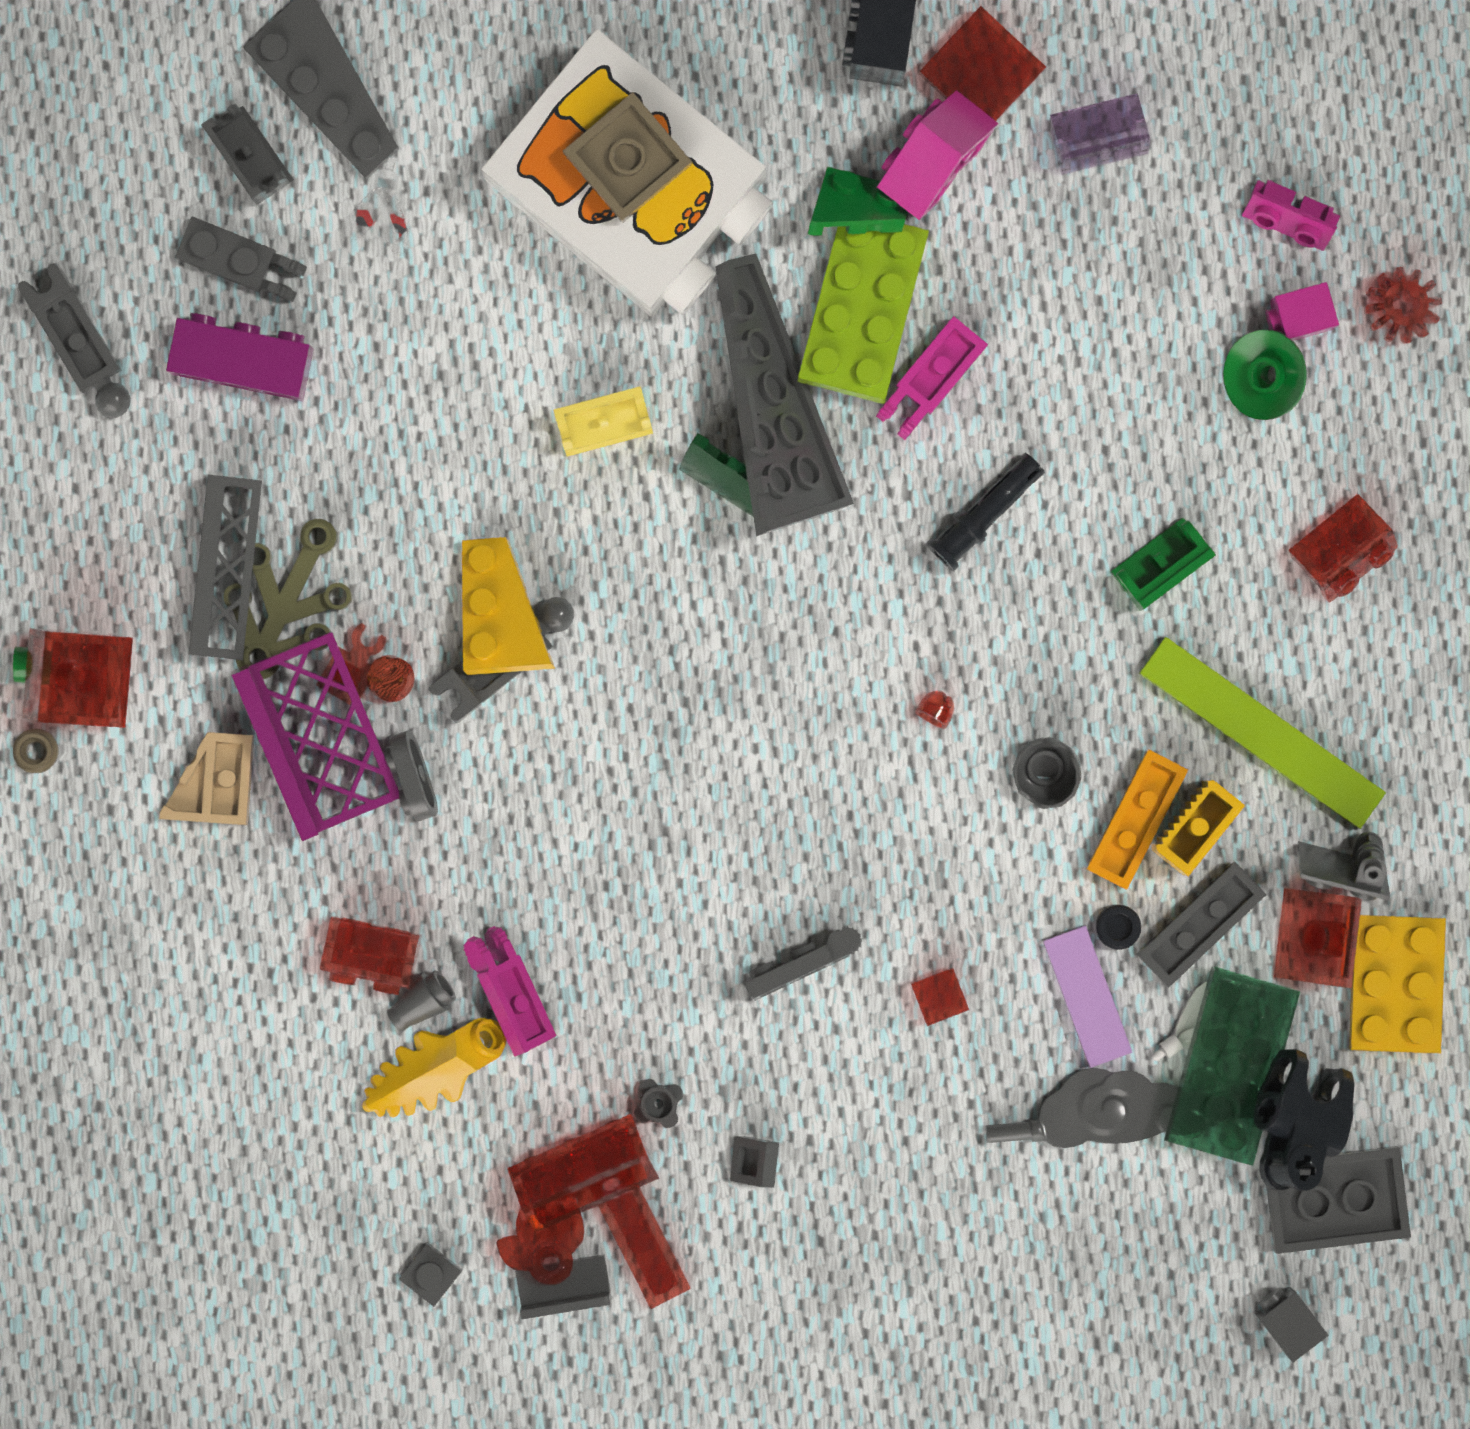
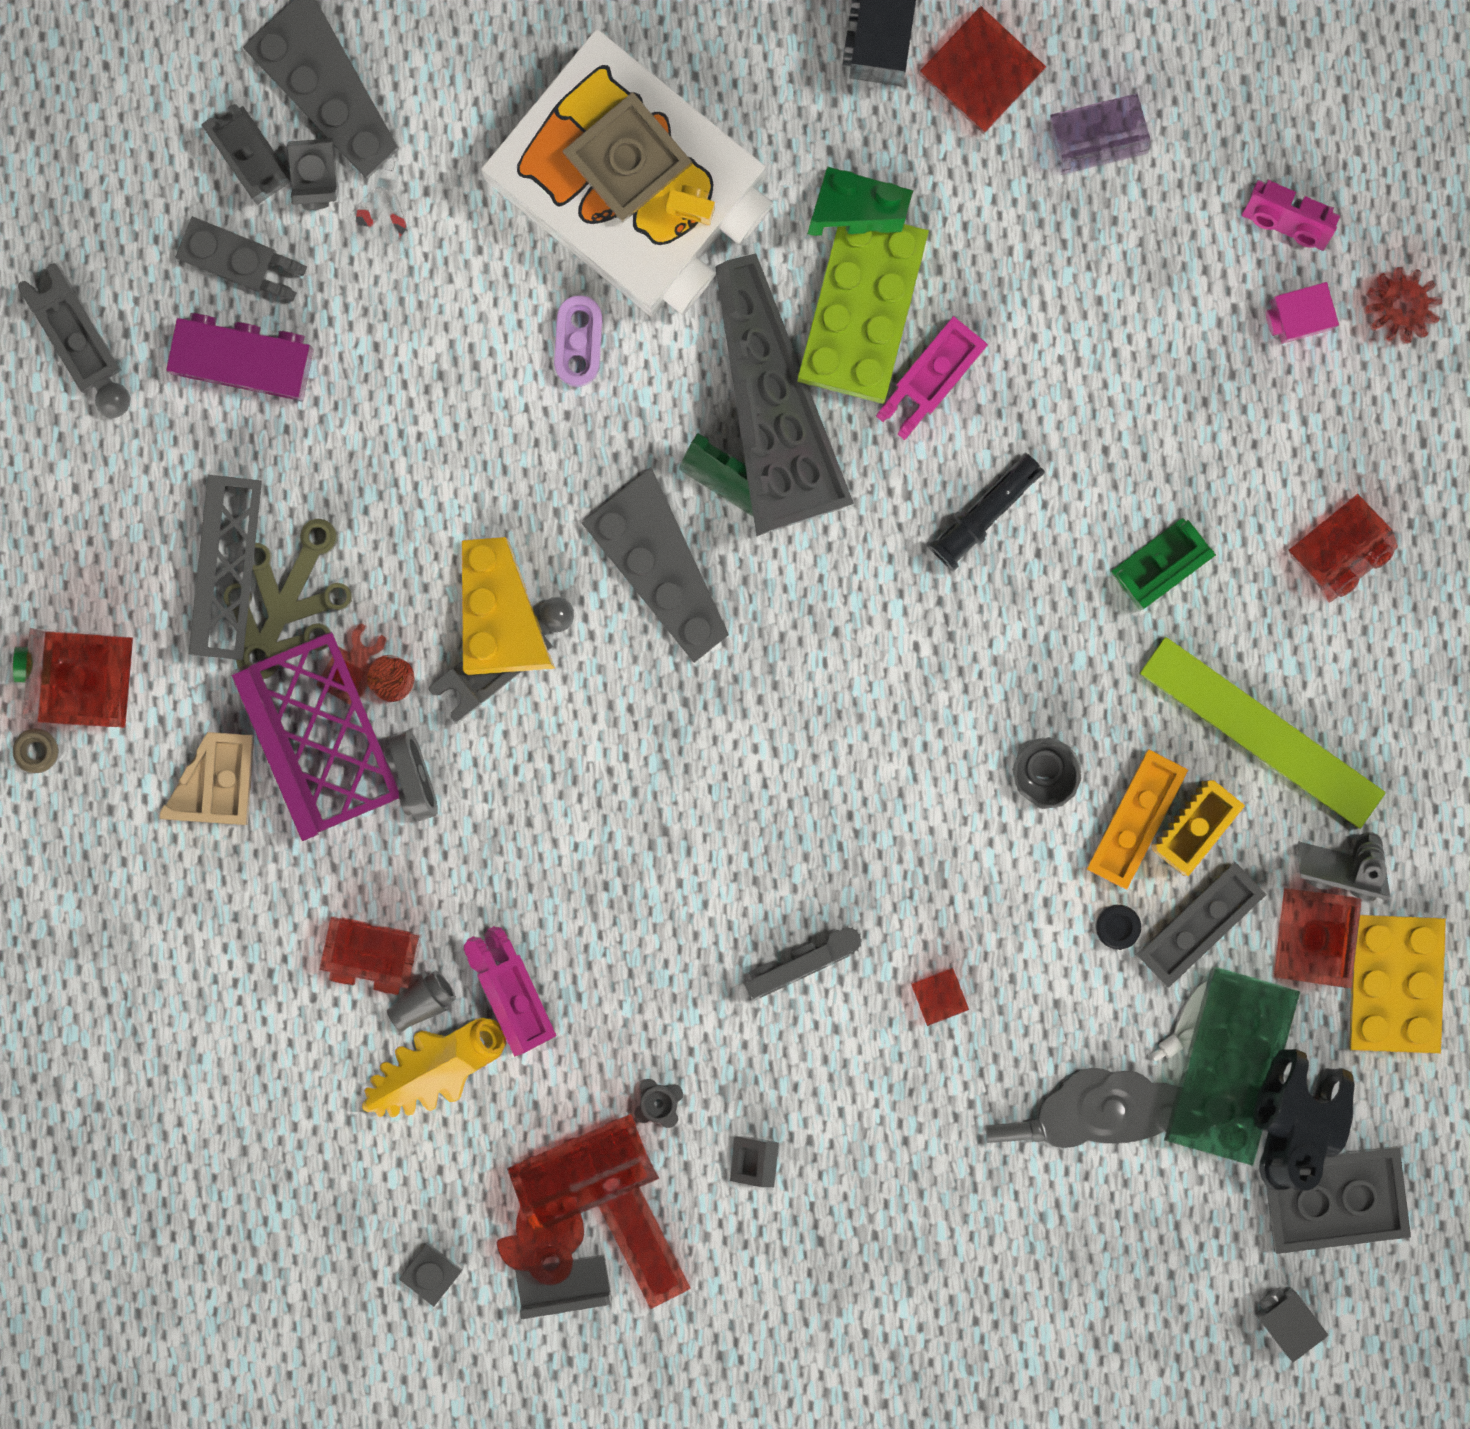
(313, 173): none -> dark grey bracket
(578, 341): none -> lavender plate
(603, 421): light yellow hinge -> none
(652, 554): none -> dark grey wing
(691, 204): none -> yellow plate
(935, 152): dark pink brick -> none
(936, 709): clear red hinge -> none
(1087, 996): lavender tile -> none
(1247, 374): green dish -> none

